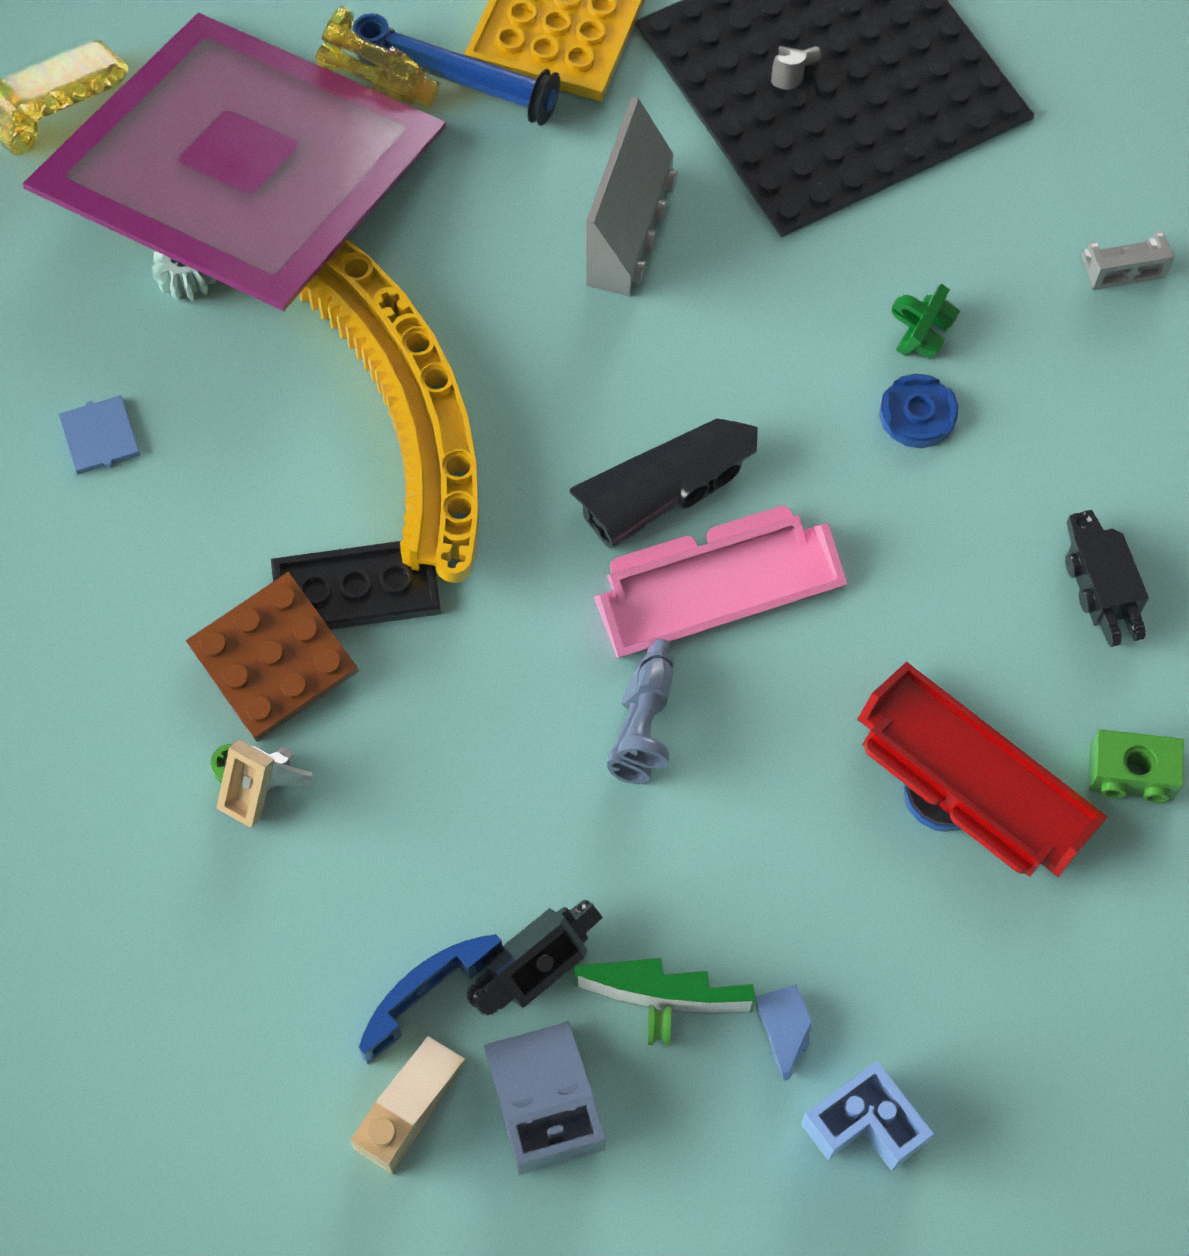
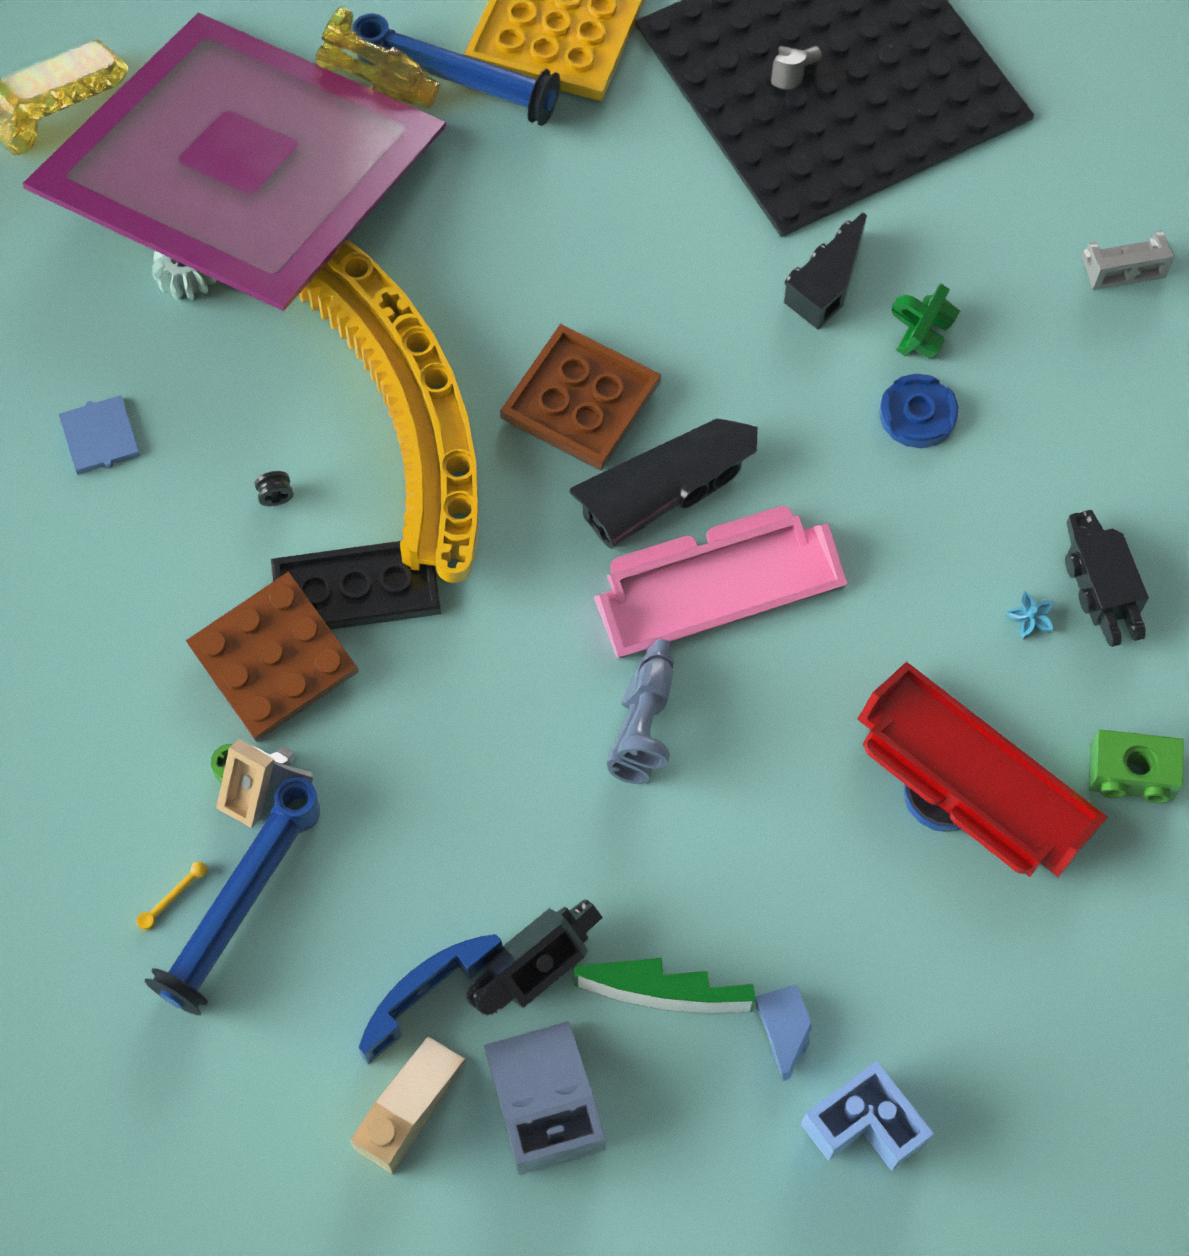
(146, 920): none -> yellow hinge
(237, 897): none -> blue piece
(274, 488): none -> black bush
(580, 396): none -> dark orange plate
(628, 204): light grey slope -> none
(659, 1025): bright green bush -> none
(822, 283): none -> black slope
(1032, 615): none -> medium azure plant

